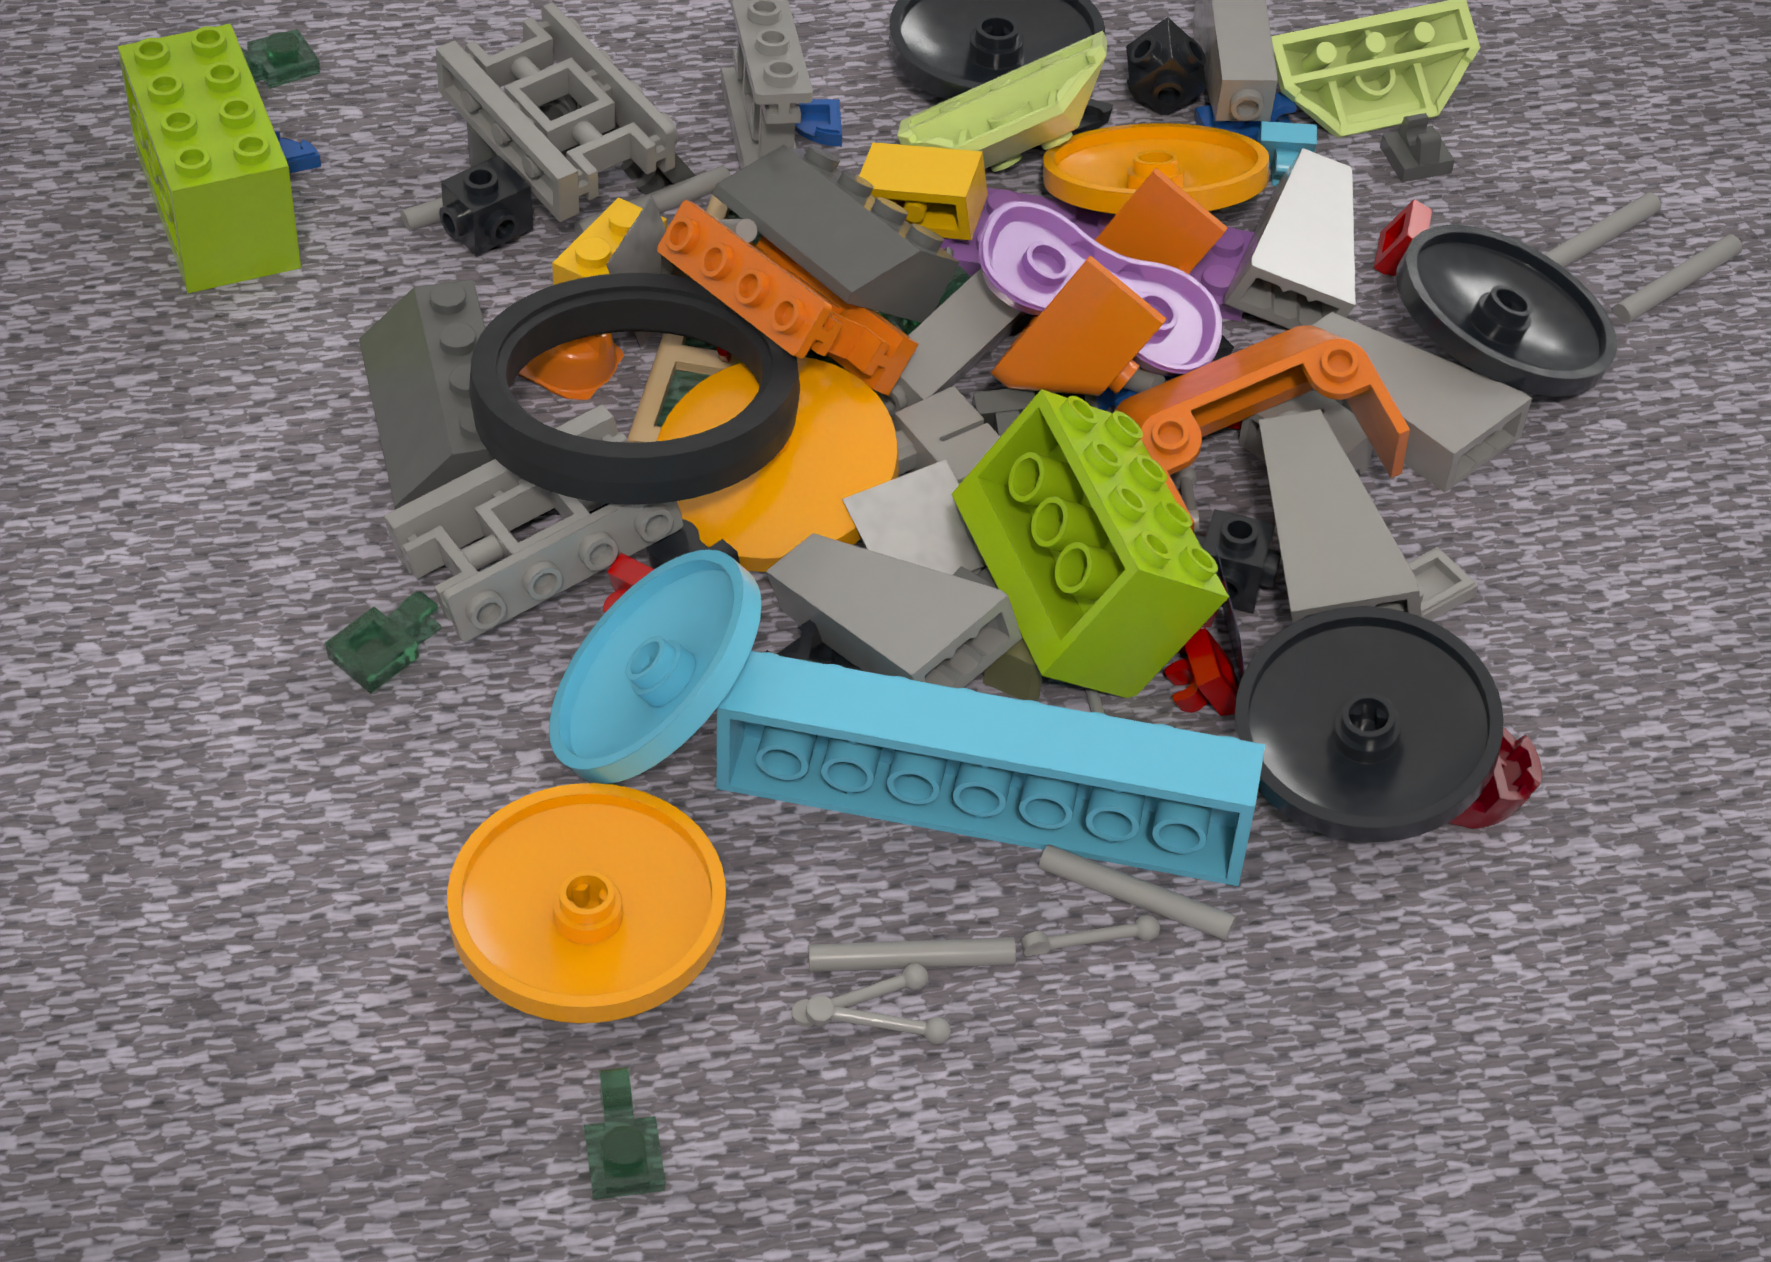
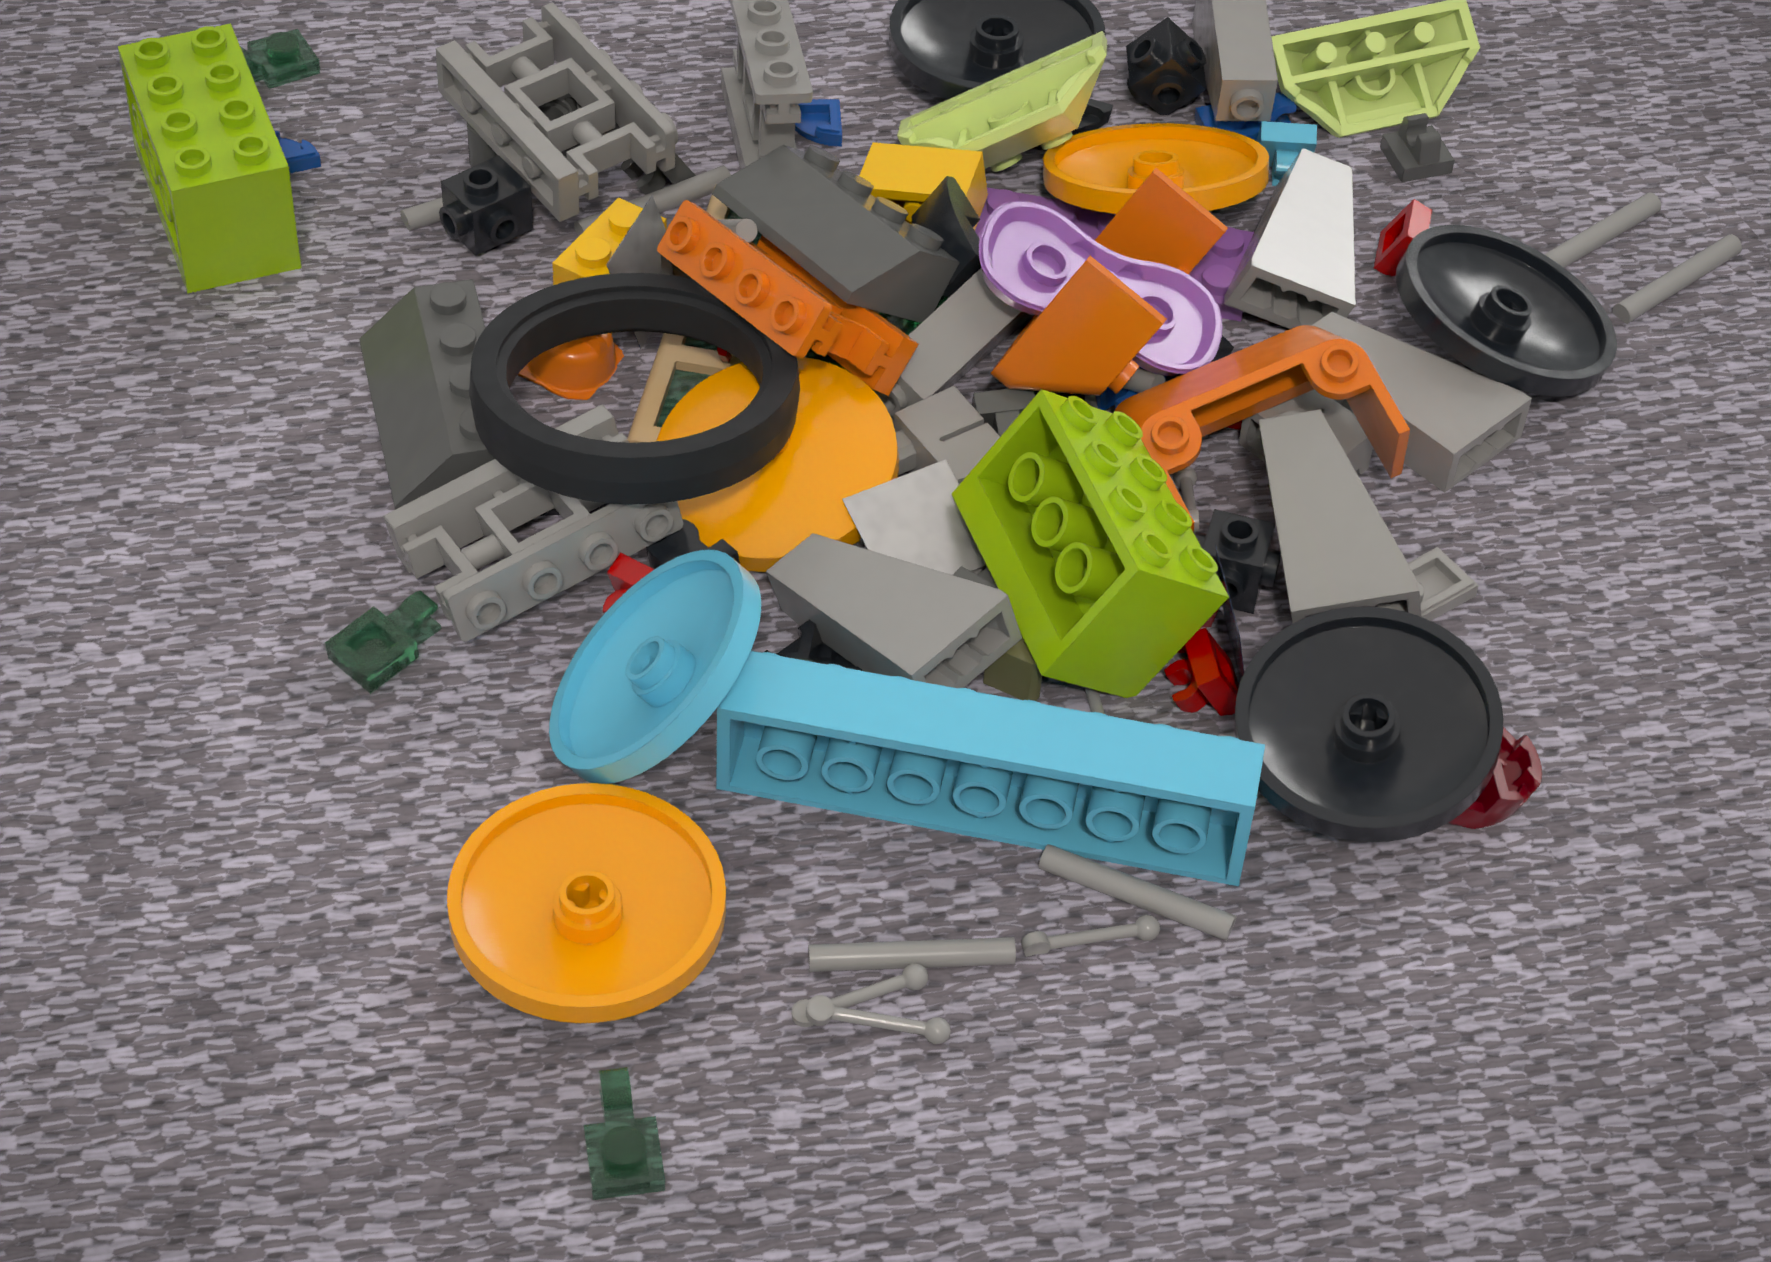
(953, 219): none -> black slope

